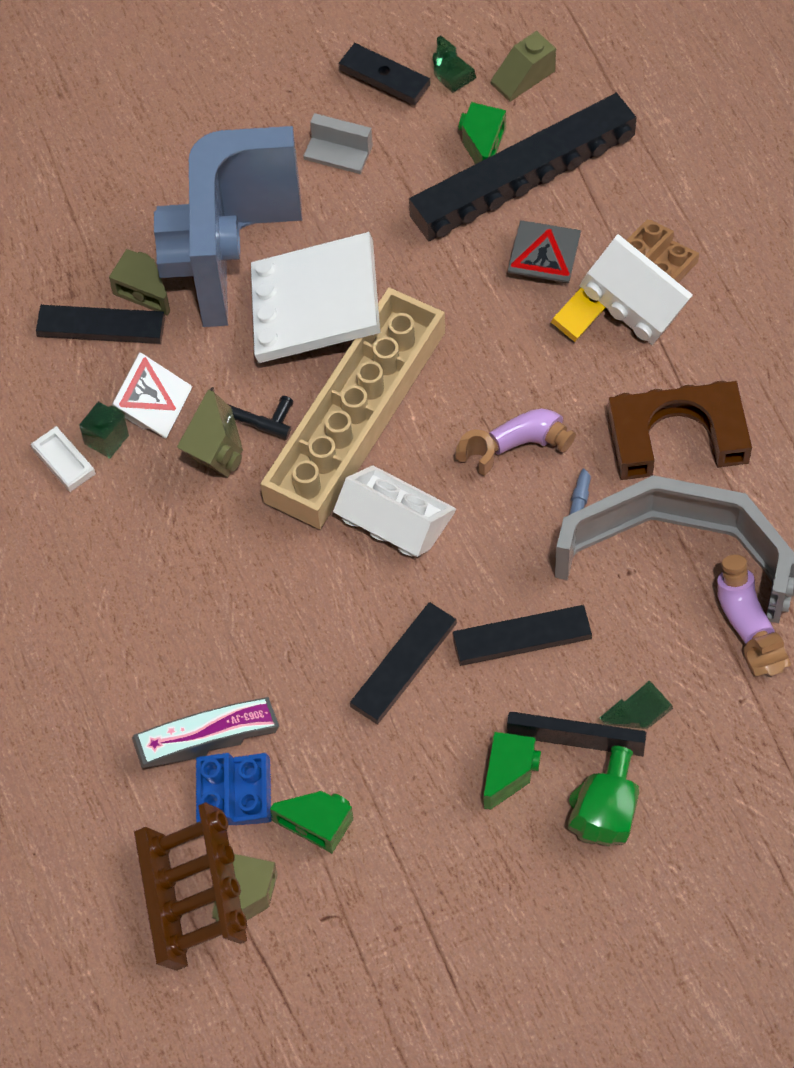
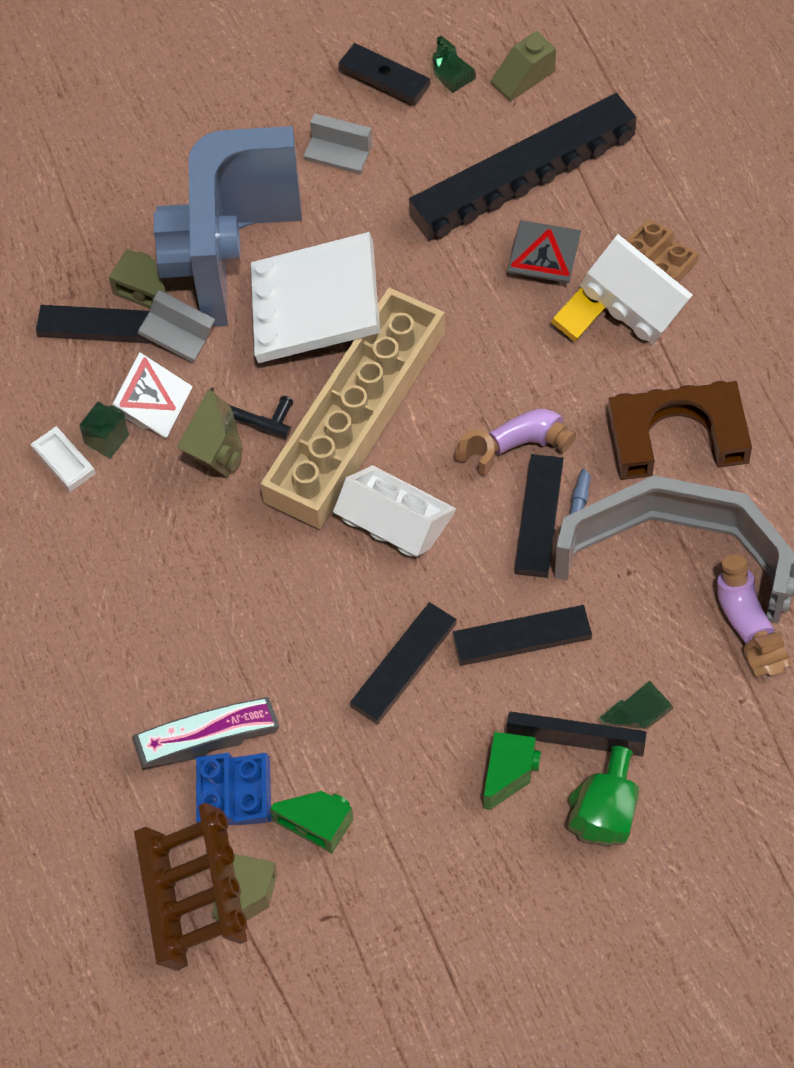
(176, 326): none -> light grey panel
(482, 130): green slope -> none
(539, 516): none -> black tile

